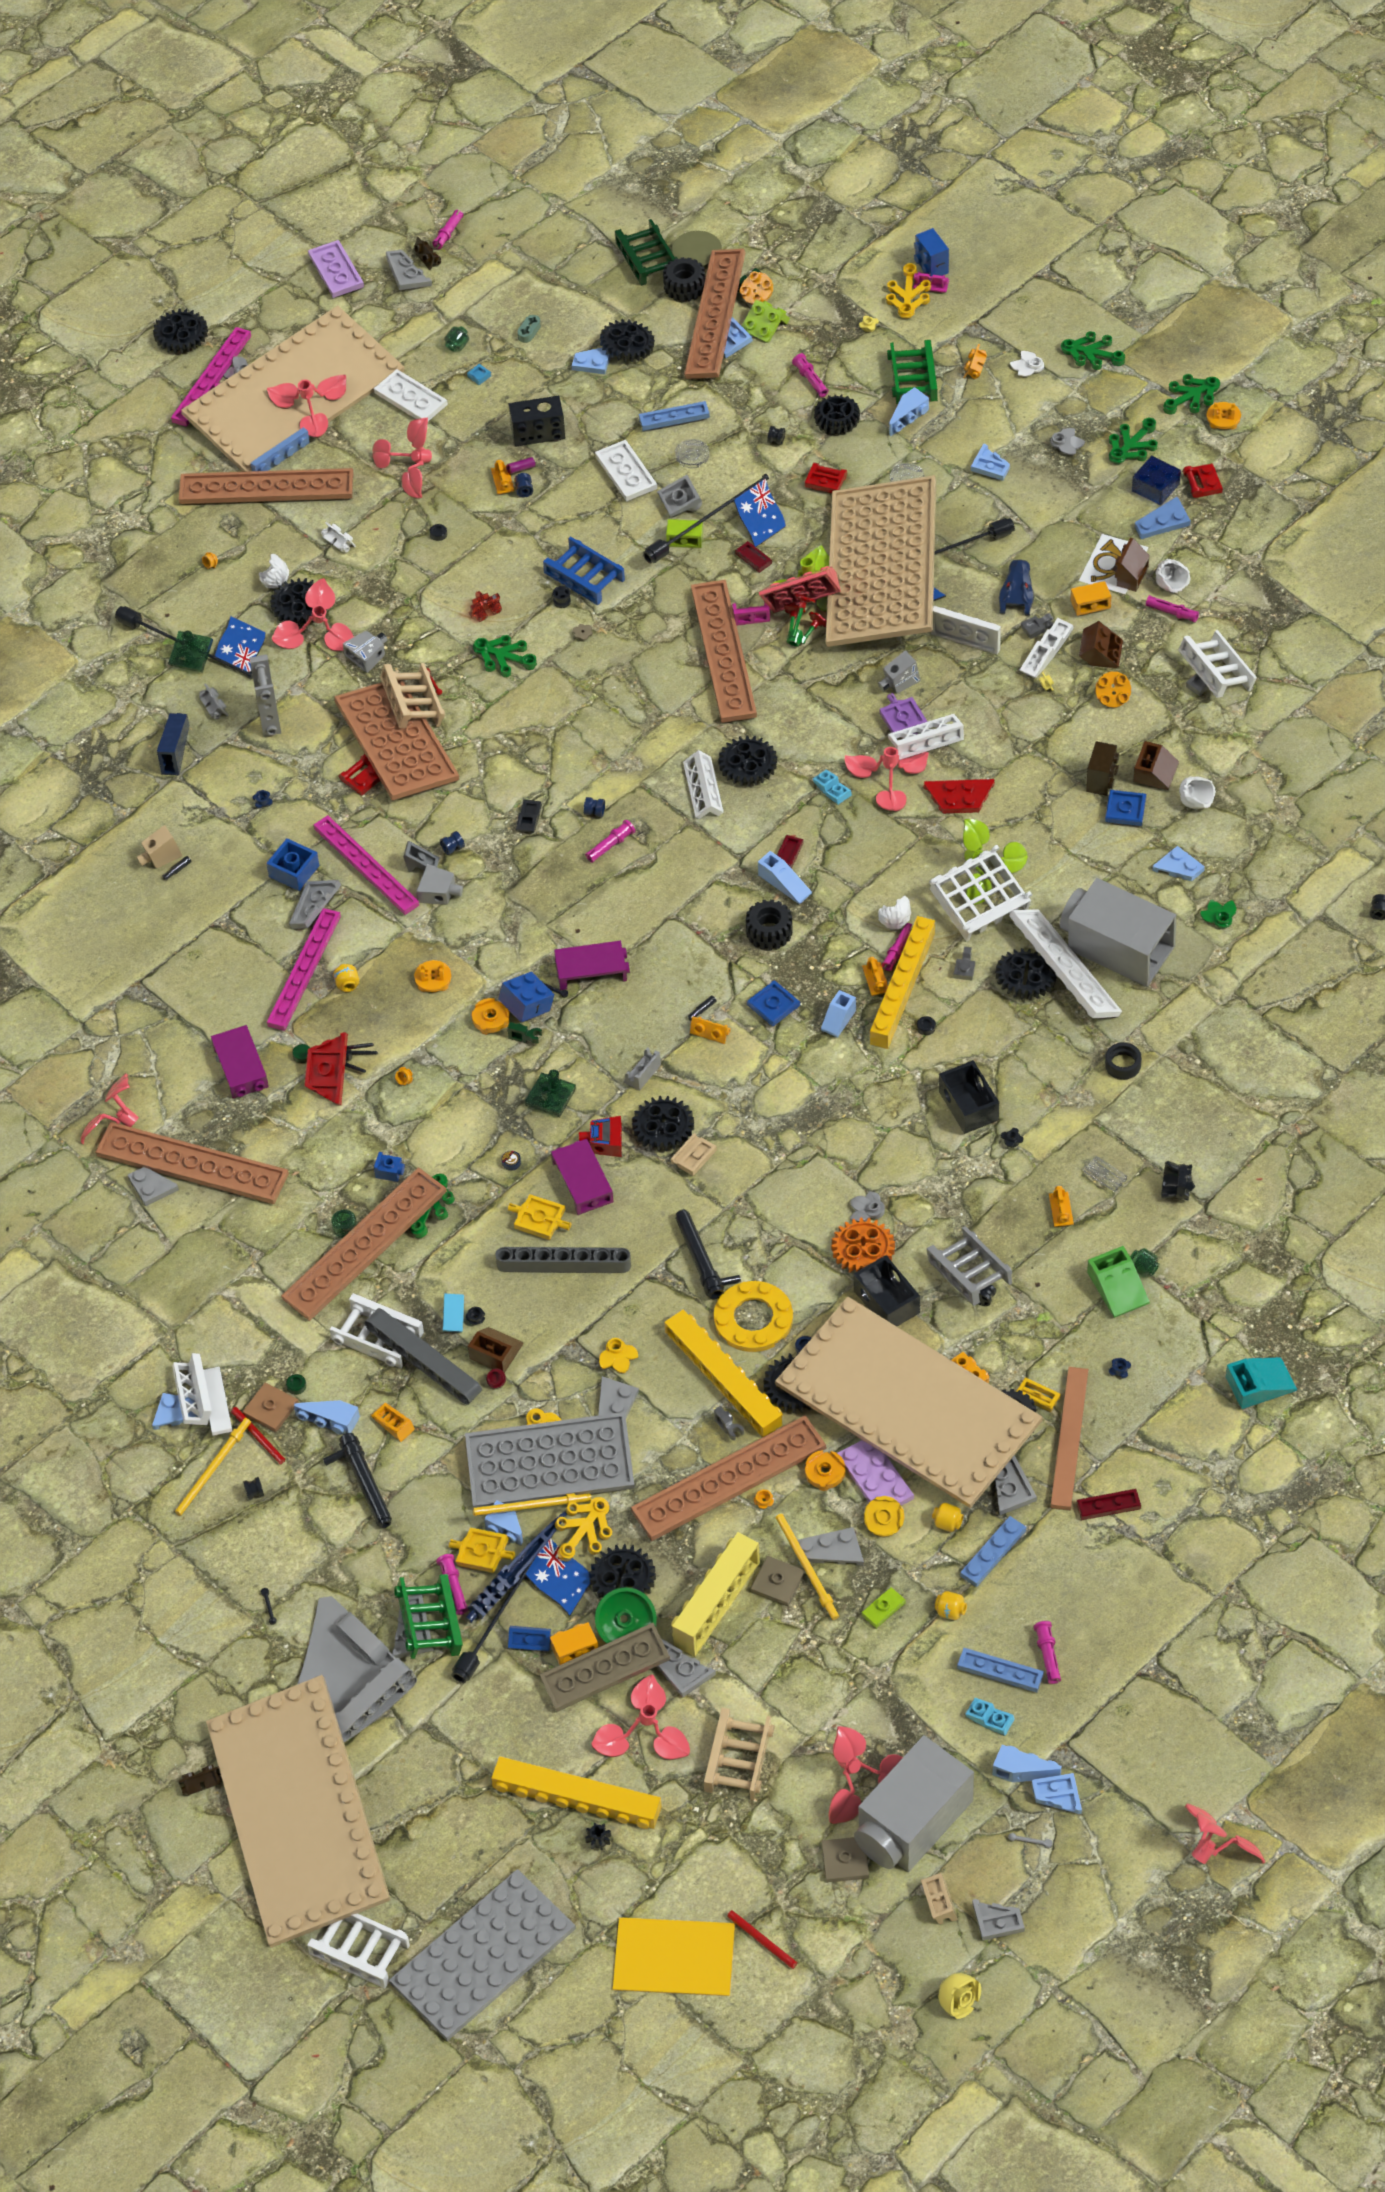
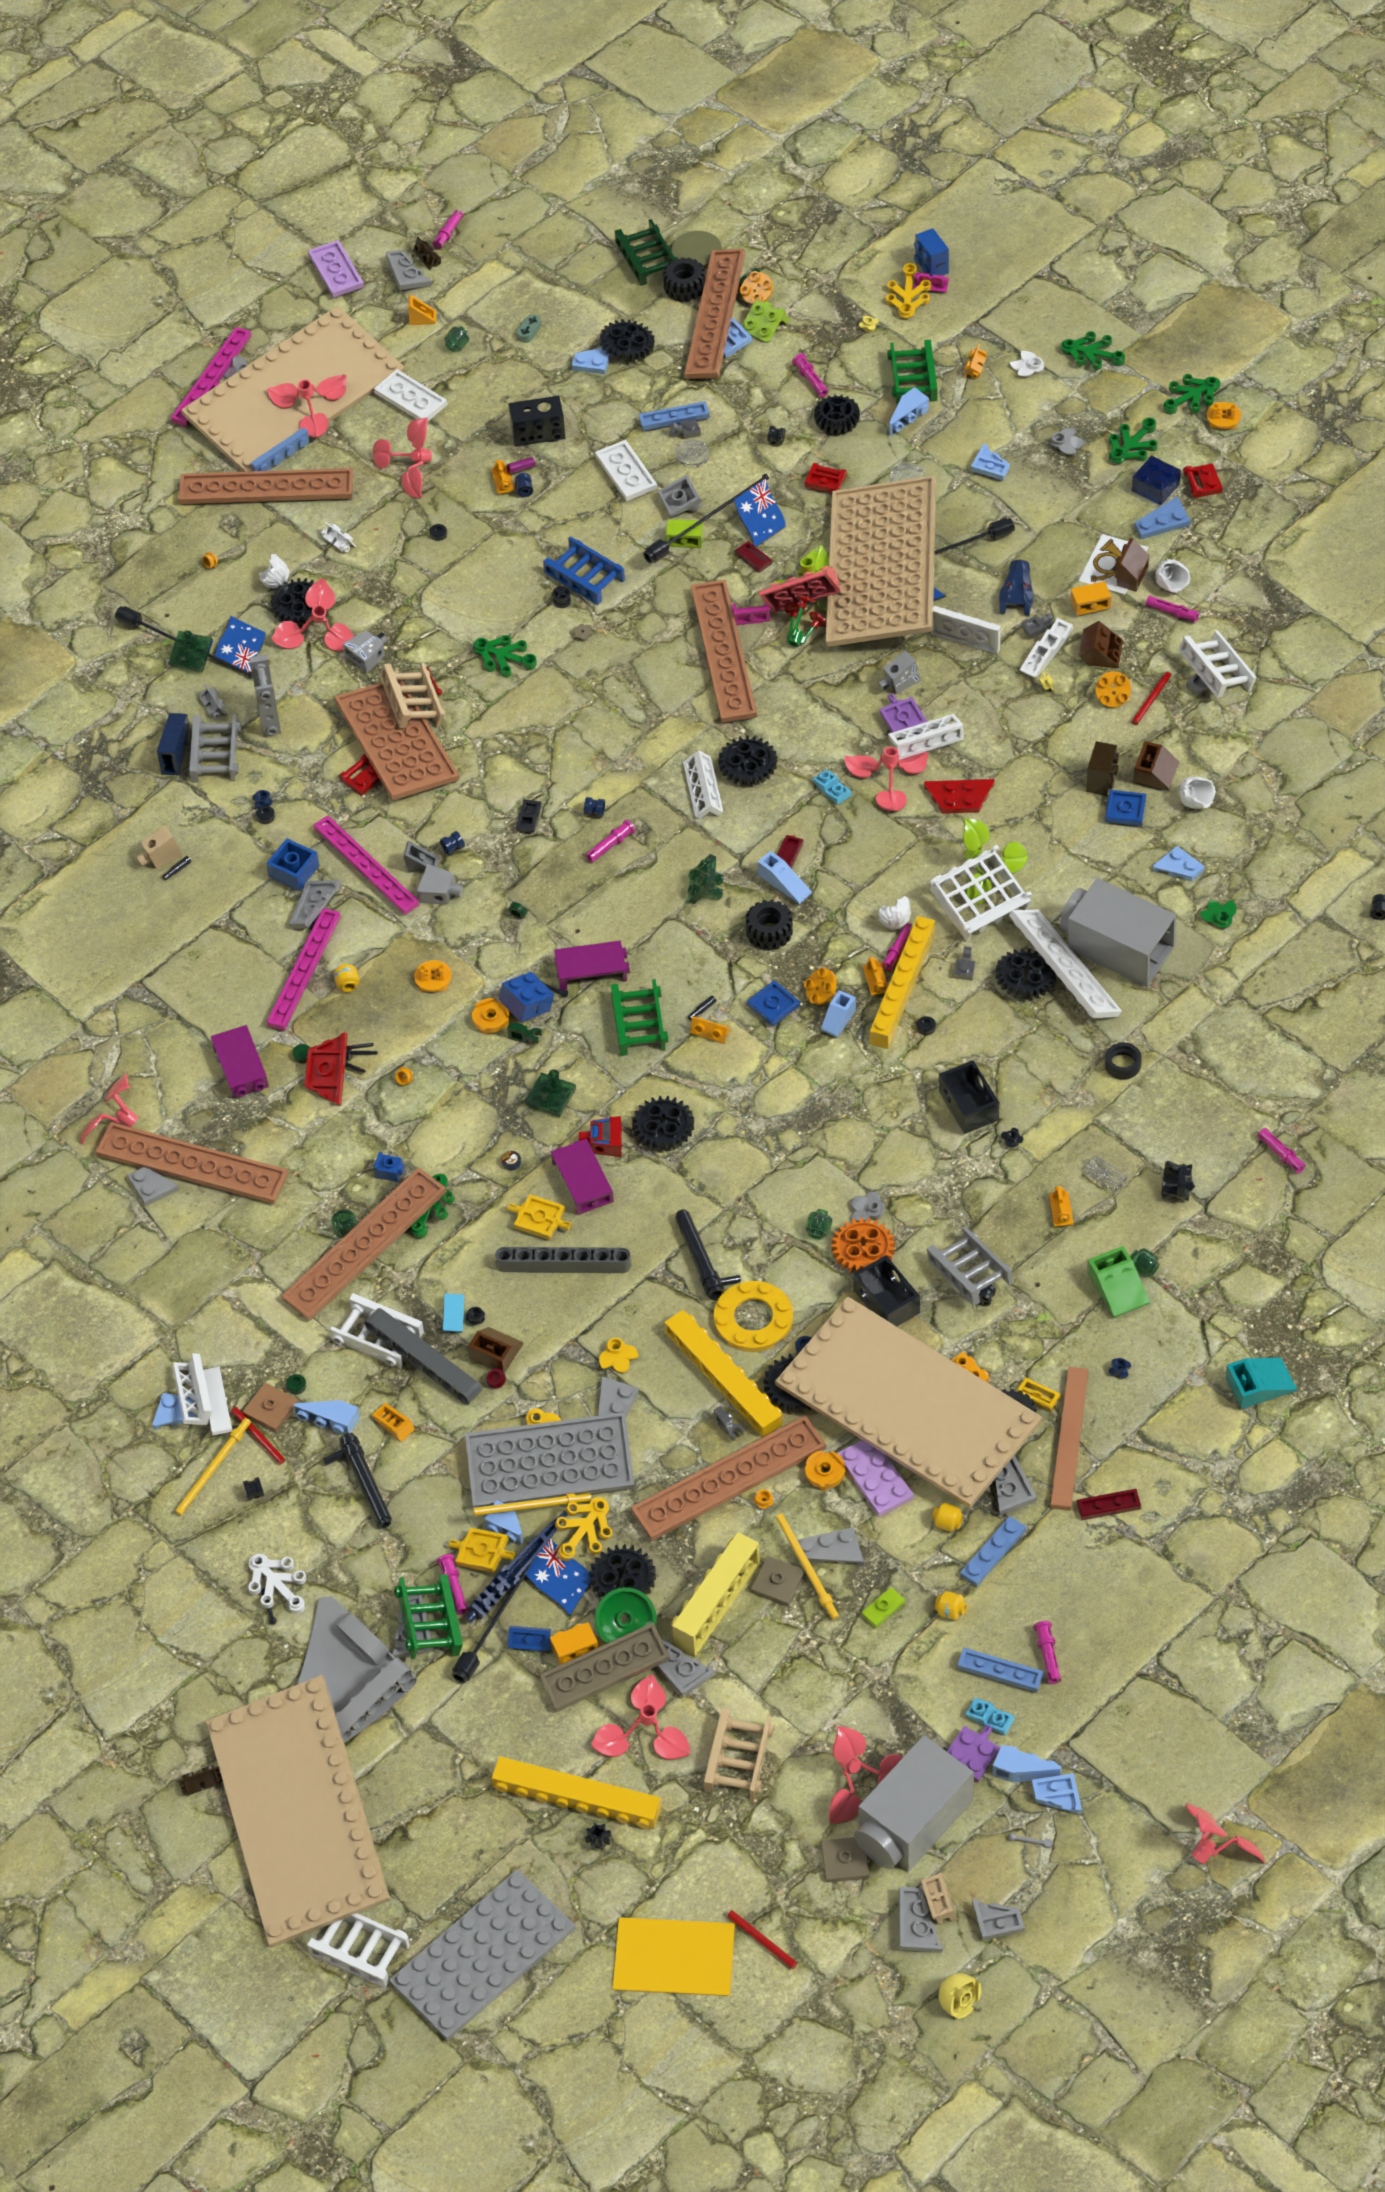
(180, 331): black gear -> none
(199, 741): none -> light grey fence
(265, 815): none -> black tile
(276, 1580): none -> white plant
(420, 312): none -> light orange slope
(479, 374): dark azure tile -> none
(484, 602): clear red hips -> none
(517, 910): none -> dark green tile
(624, 1026): none -> green fence
(643, 1070): light grey hinge -> none
(686, 428): none -> flat silver plate
(693, 1154): tan plate -> none
(703, 880): none -> clear green plate
(818, 1224): none -> clear green head
(821, 986): none -> light orange plate
(884, 1516): yellow tile -> none
(915, 1924): none -> light grey wing
(974, 1750): none -> medium lavender plate
(1144, 708): none -> red bar
(1286, 1155): none -> dark pink pin

